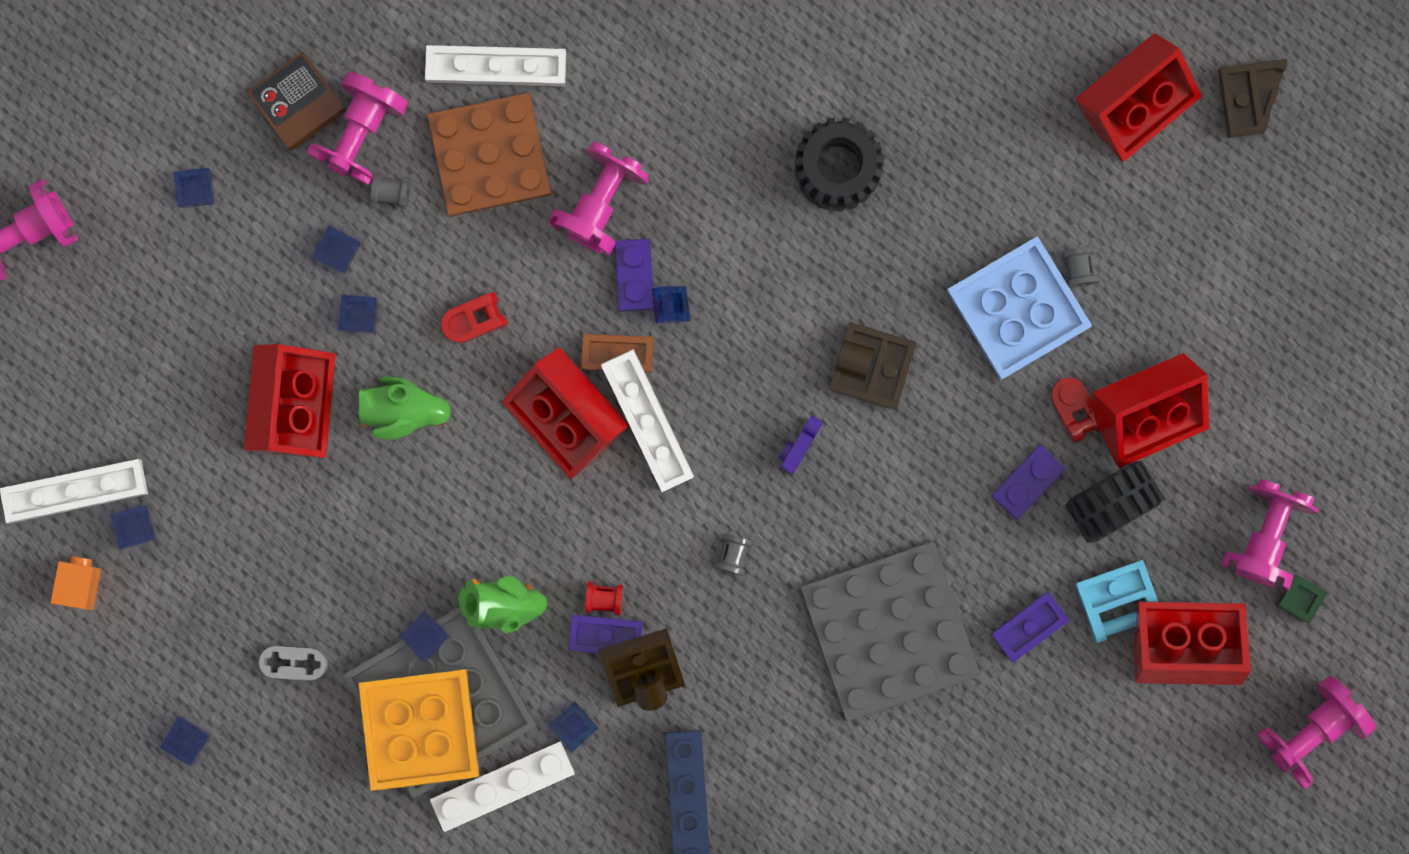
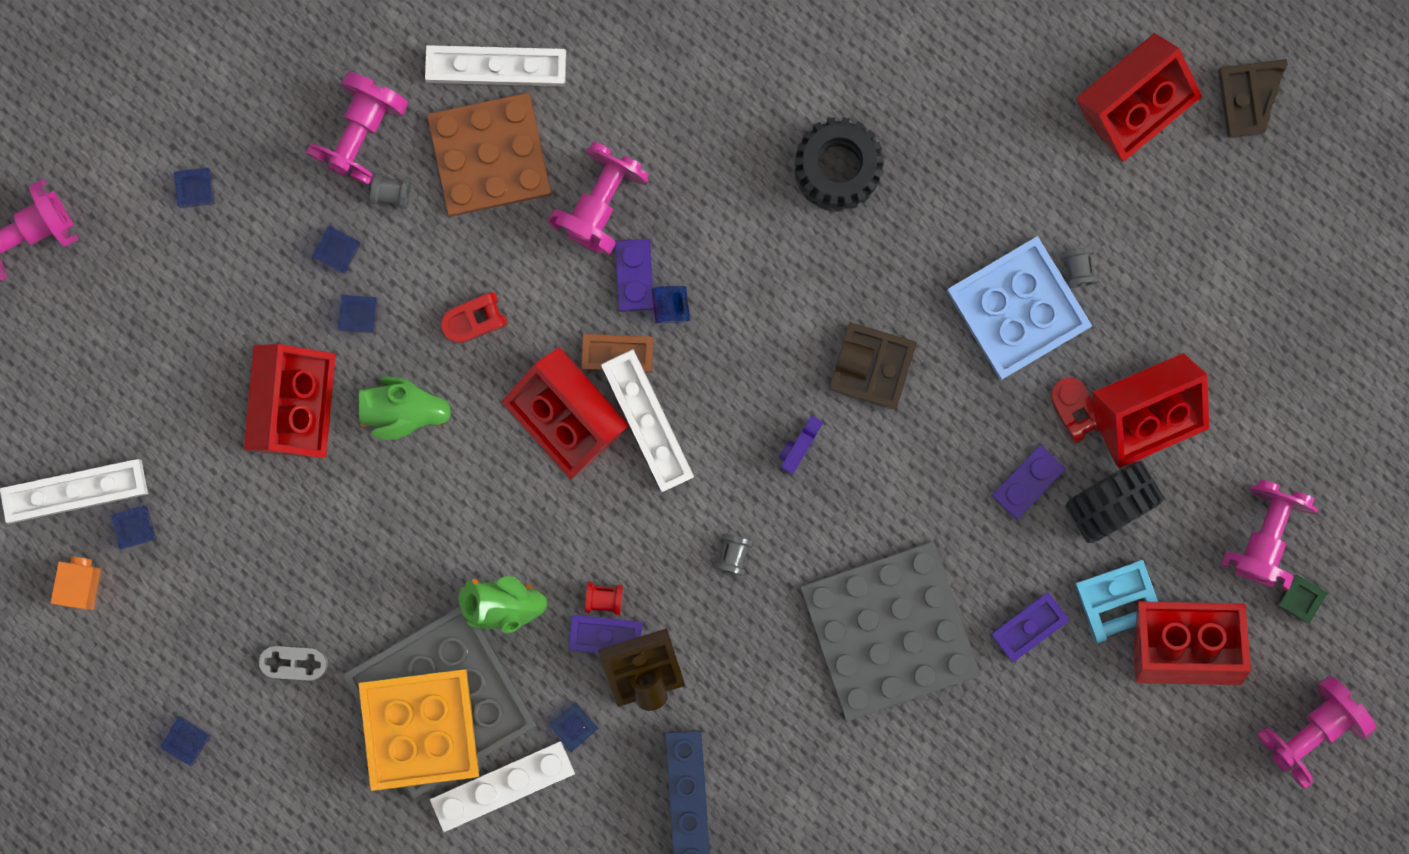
(296, 101): slope -> none
(424, 636): clear blue plate -> none

